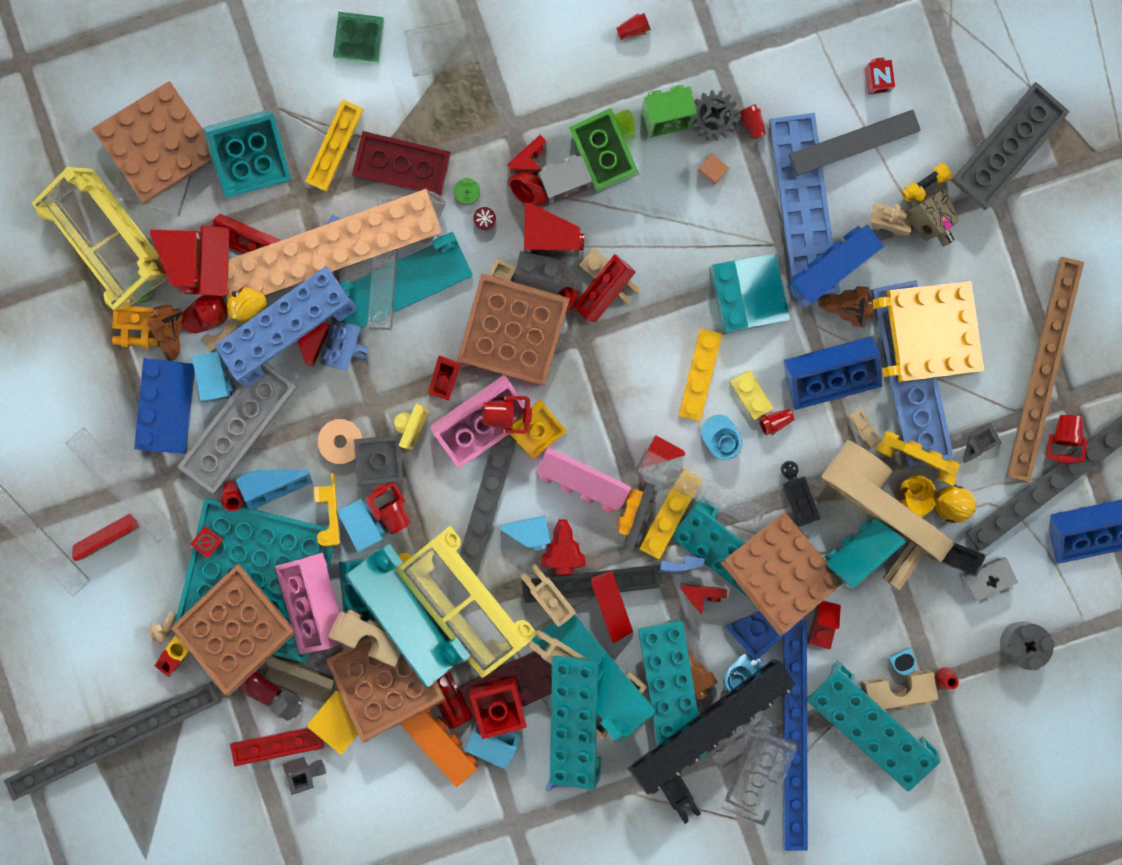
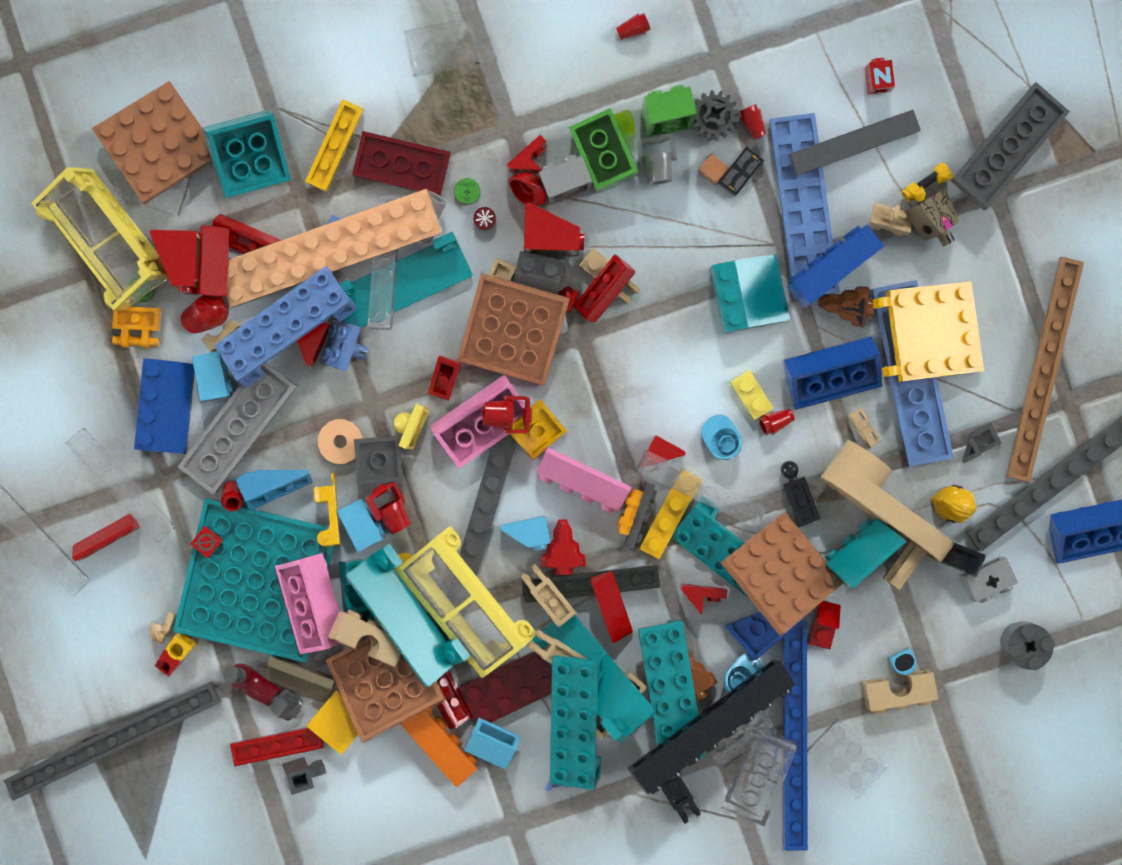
(166, 329): dark orange rock -> none
(233, 630): nougat plate -> none
(245, 304): yellow hair -> none
(358, 37): clear green plate -> none
(498, 708): red slope -> none
(658, 164): none -> light grey piece
(689, 564): medium blue slope -> none
(700, 374): yellow plate -> none
(740, 171): none -> tile
(873, 729): teal bracket -> none
(918, 494): yellow hair -> none
(942, 677): red cone -> none
(948, 468): yellow plate -> none
(1068, 433): red piece -> none

